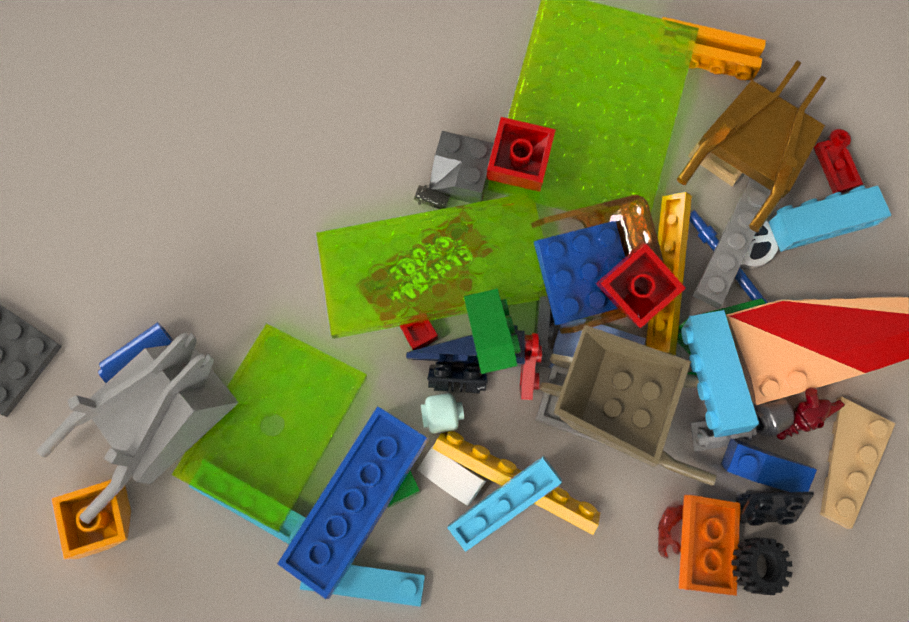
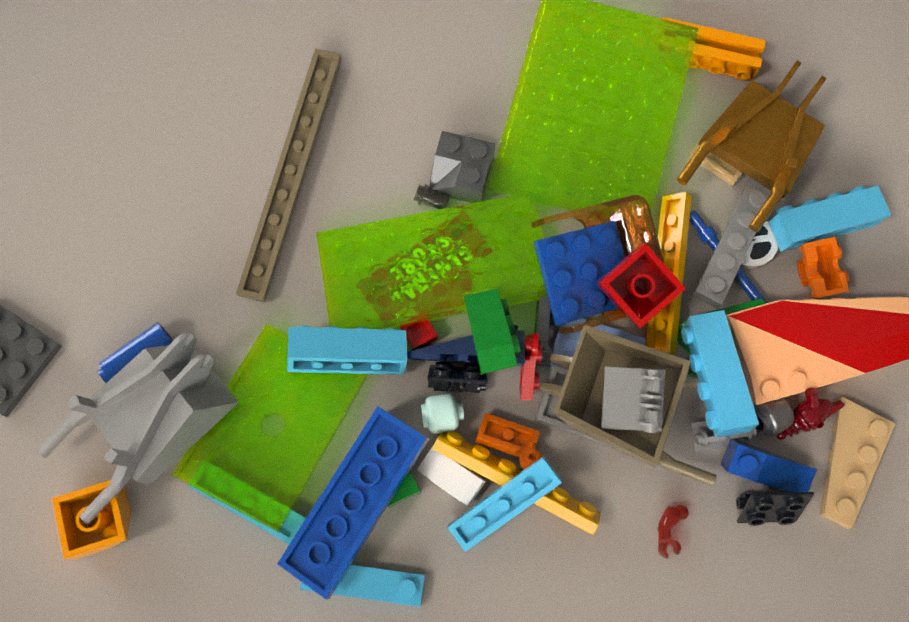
(289, 177): none -> dark tan plate
(346, 350): none -> medium azure brick
(509, 438): none -> orange hinge
(520, 154): red slope -> none
(633, 399): none -> light grey hinge
(708, 545): orange plate -> none
(776, 566): black tyre -> none
(820, 268): none -> orange cylinder
(837, 162): red hinge -> none

